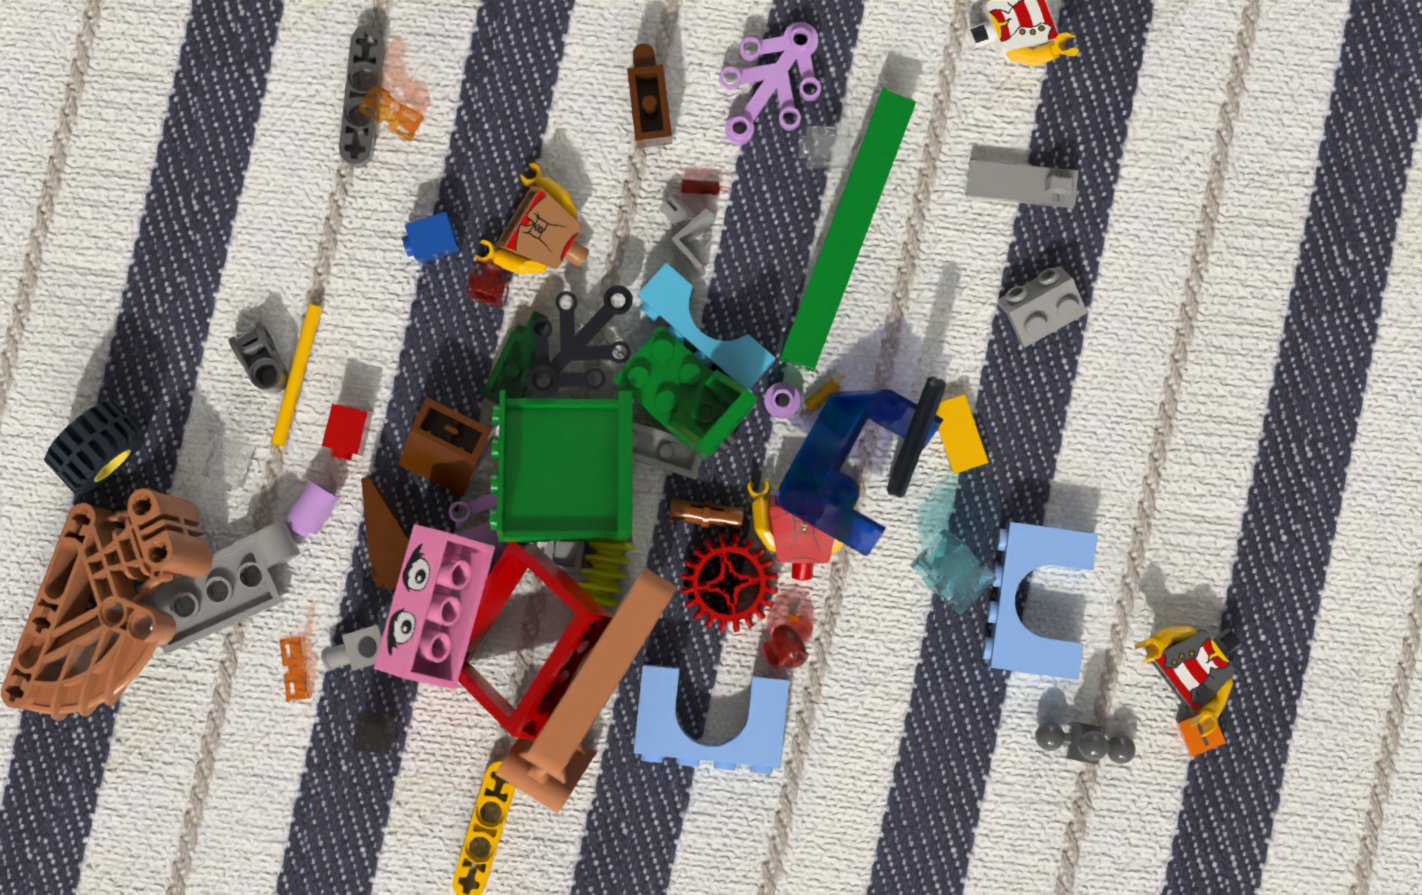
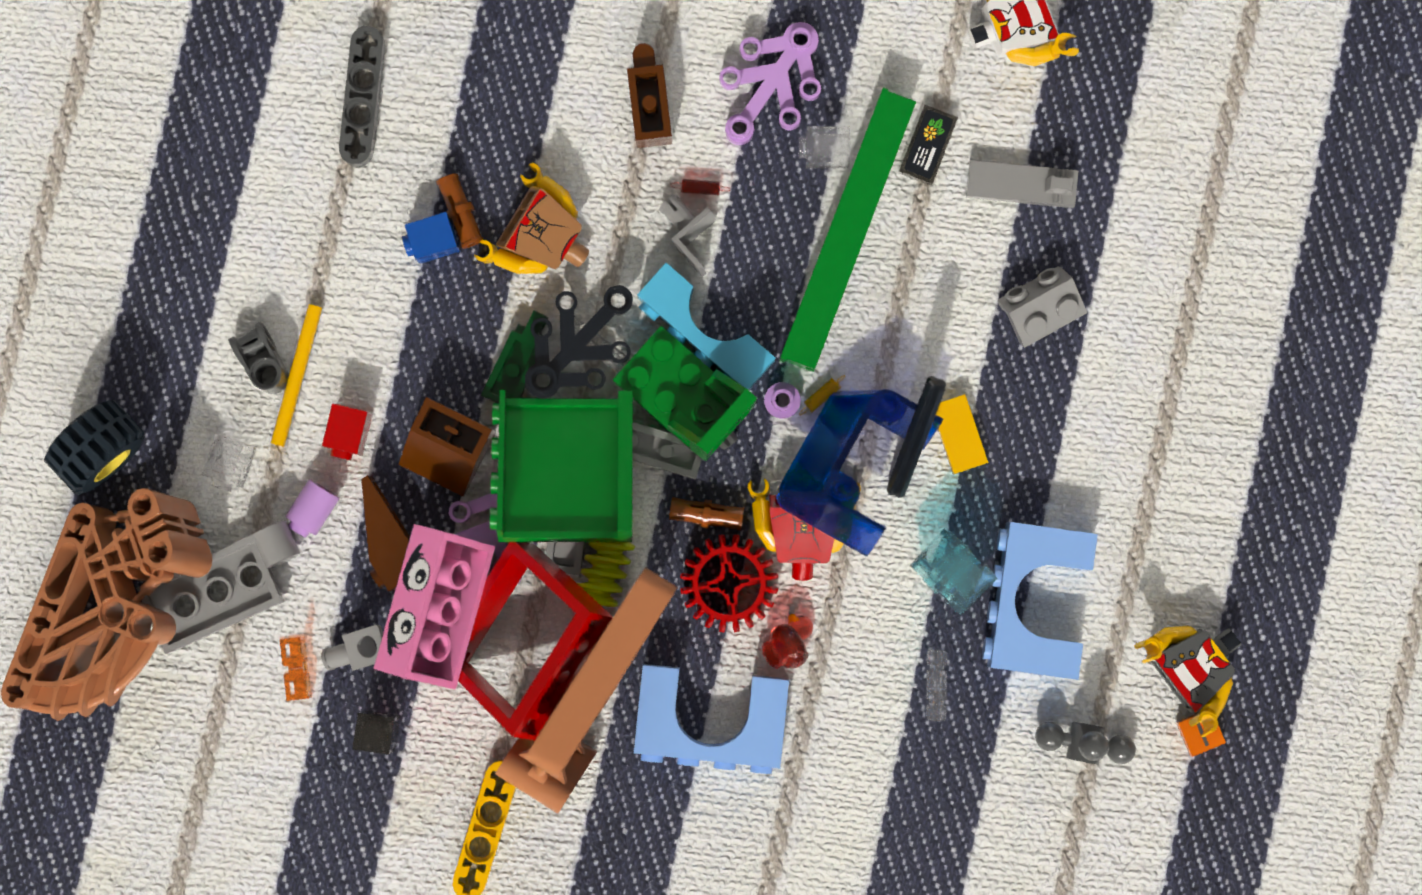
(383, 109): clear orange piece -> none
(460, 210): none -> dark orange pin
(488, 287): clear red tile -> none
(928, 145): none -> tile
(936, 685): none -> clear axle

